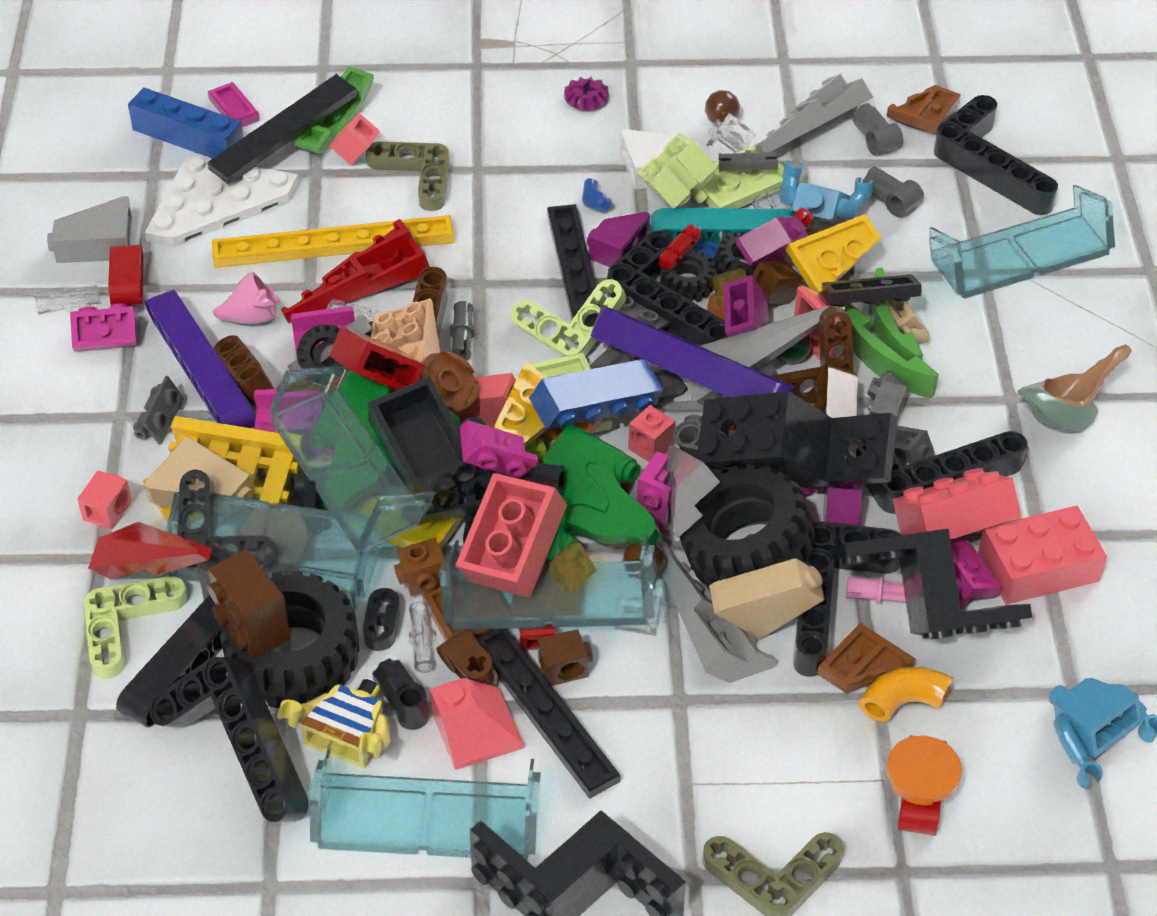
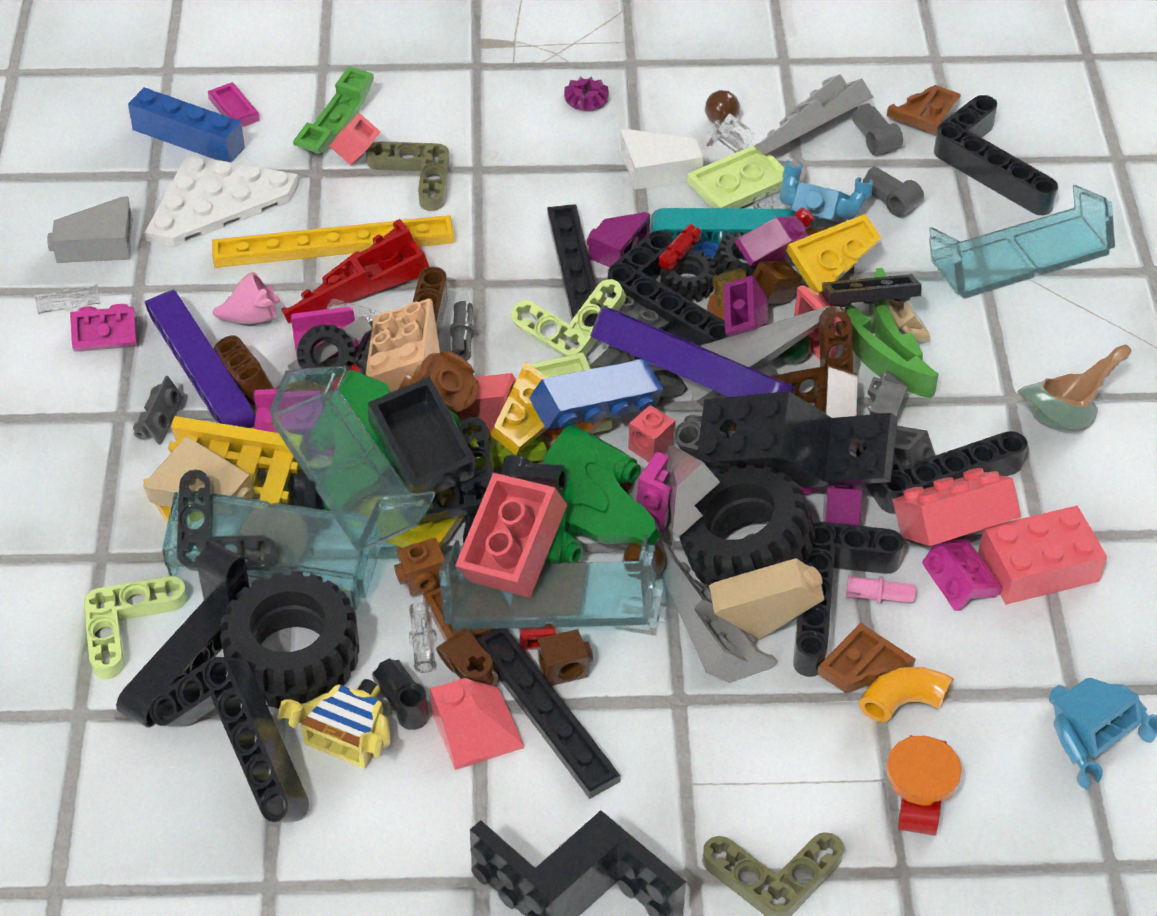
(104, 499): coral brick -> none
(126, 275): red beam -> none
(144, 548): red wedge -> none
(248, 604): reddish brown brick -> none
(281, 129): black tile -> none
(375, 359): red brick -> none
(388, 620): black beam -> none
(419, 813): clear light blue piece -> none
(495, 450): dark pink bracket -> none
(572, 567): clear yellow tile -> none
(593, 198): blue arm -> none
(677, 171): yellowish green brick -> none
(748, 161): dark grey pin -> none
(931, 584): black bracket -> none

